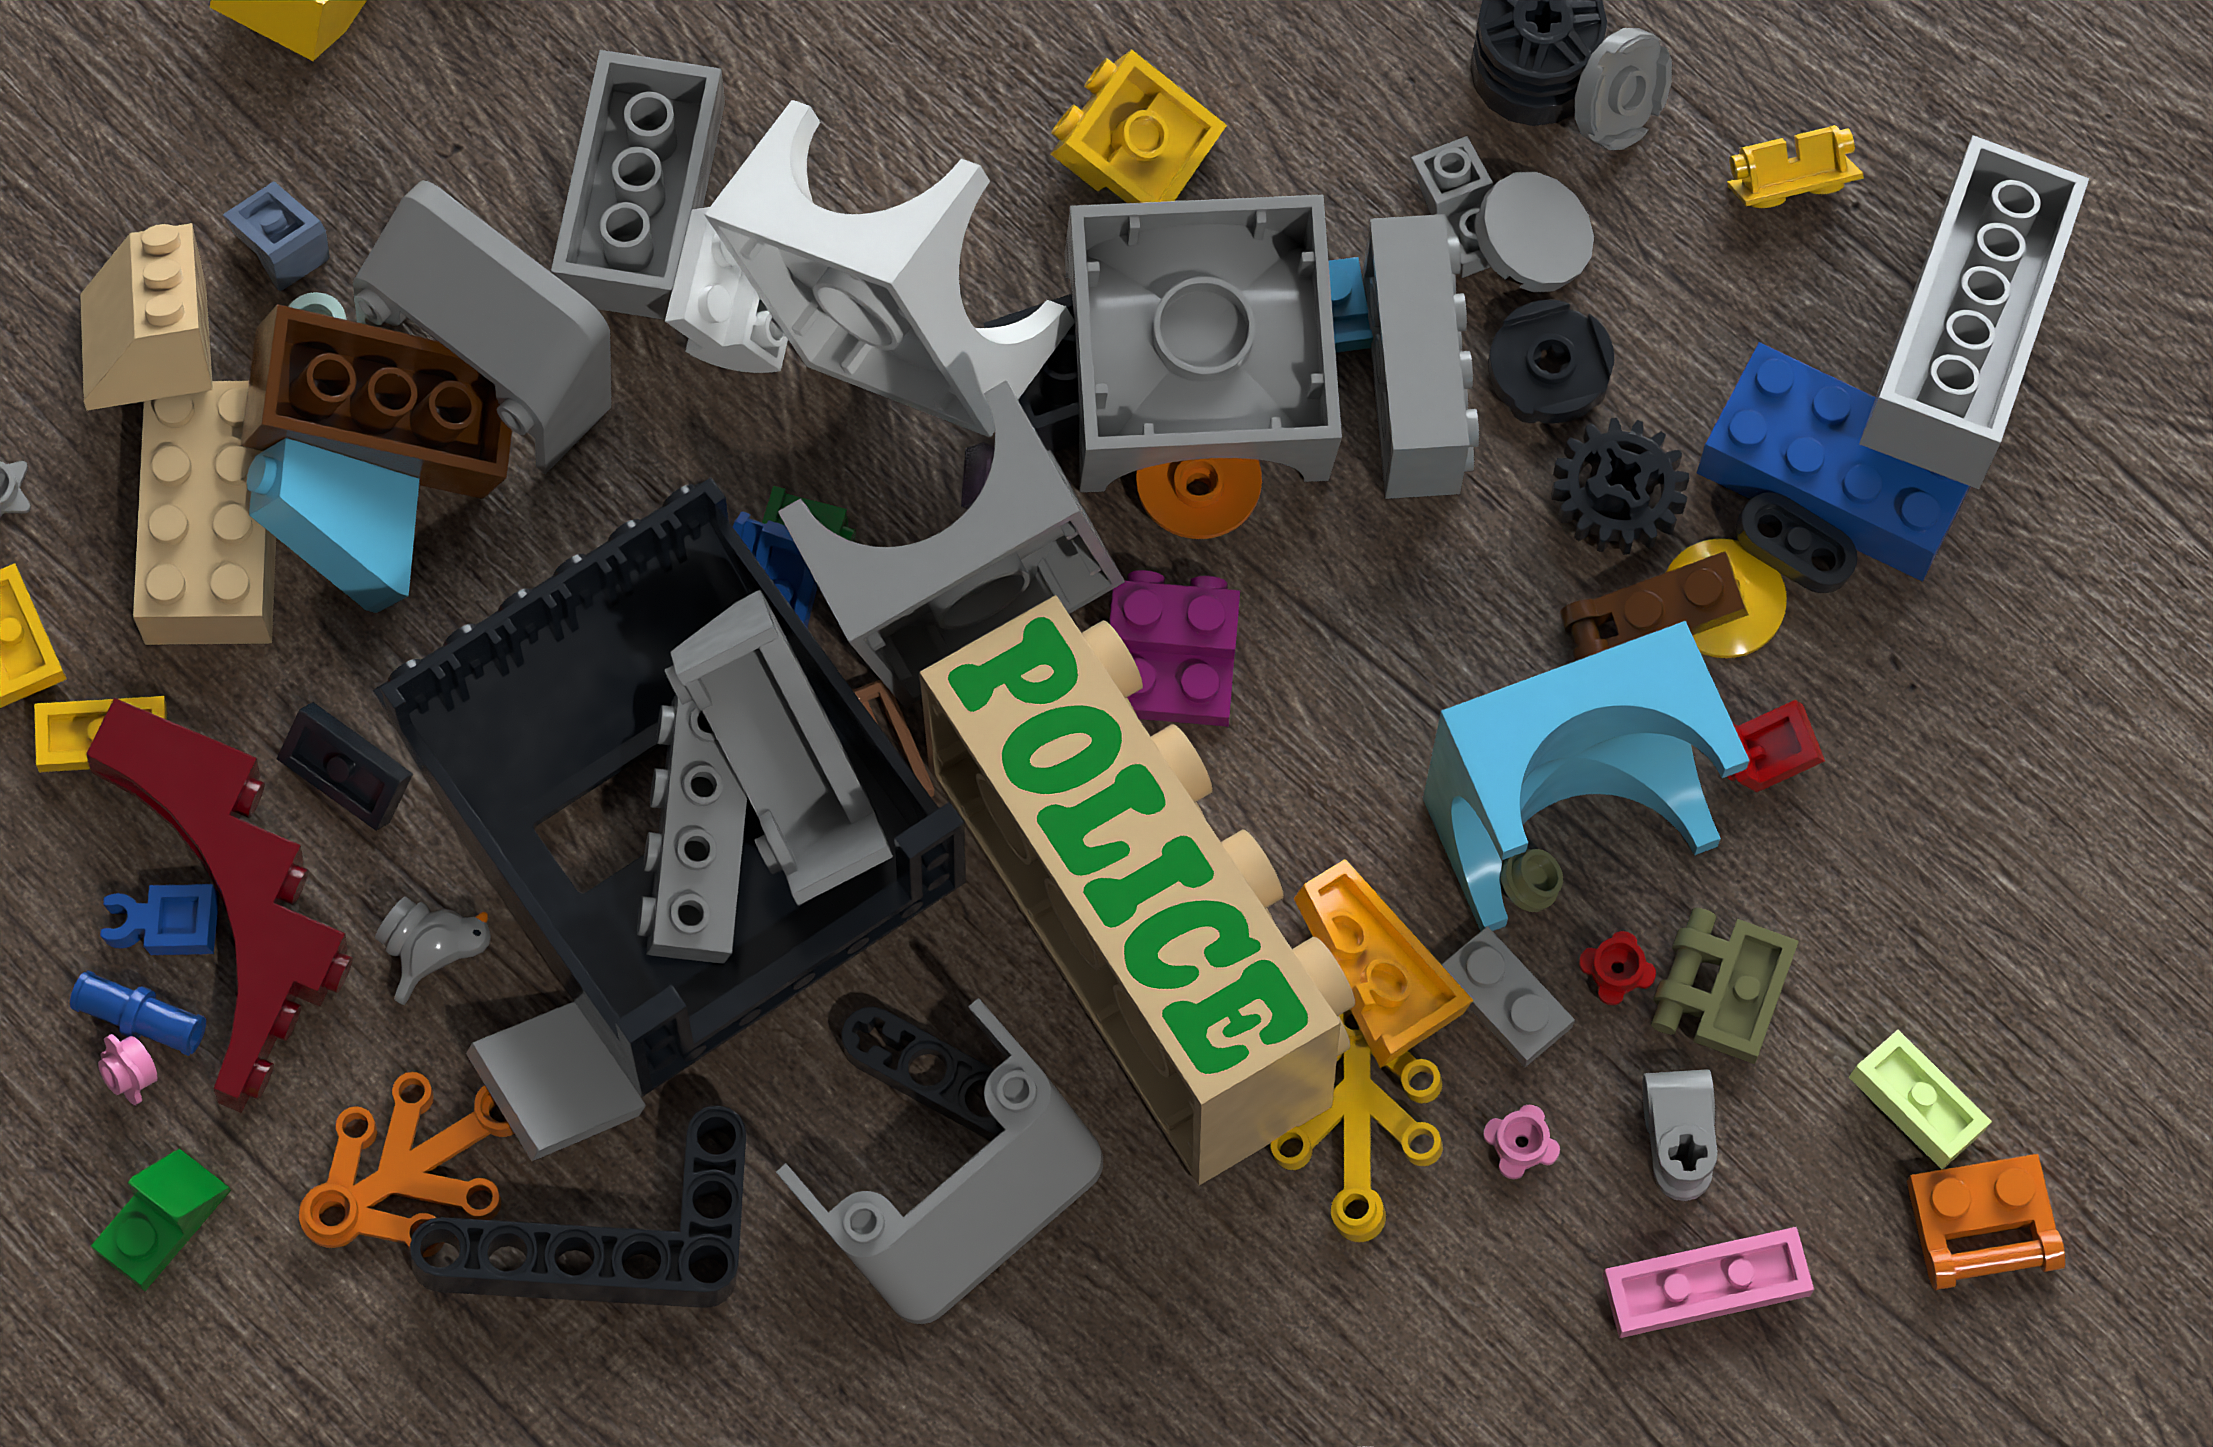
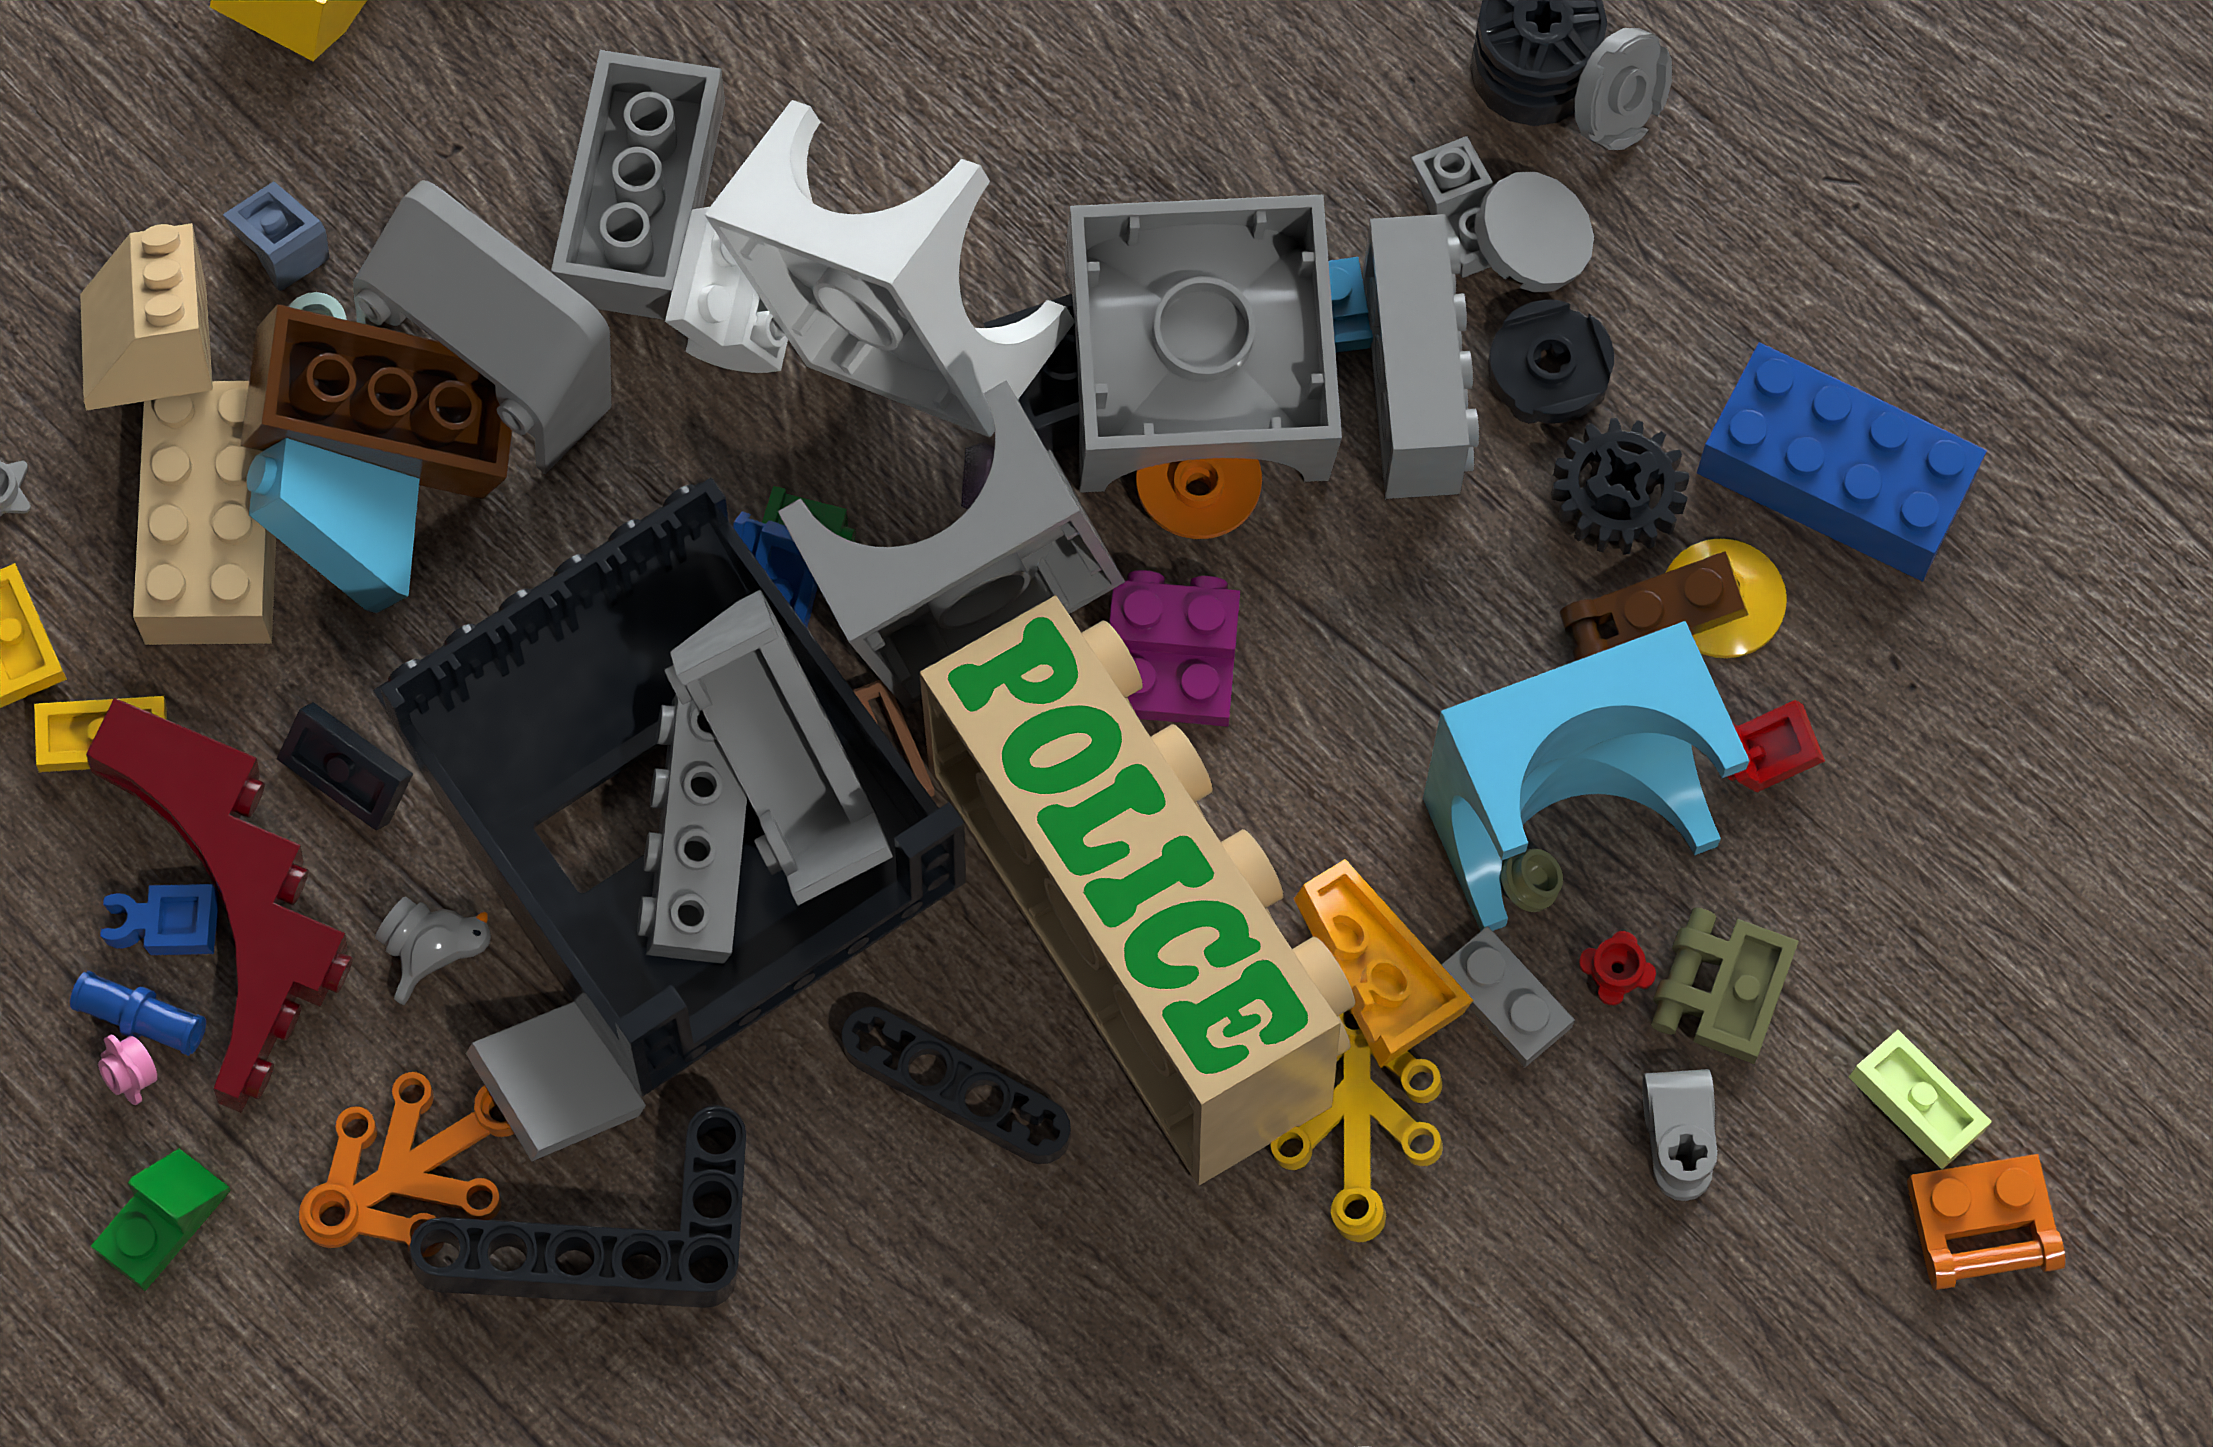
(983, 1209): light grey windscreen -> none
(1135, 132): yellow plate -> none
(1526, 1123): bright pink plate -> none
(1708, 1282): bright pink plate -> none
(1767, 175): yellow hinge -> none
(1797, 540): black plate -> none
(1975, 313): light grey brick -> none

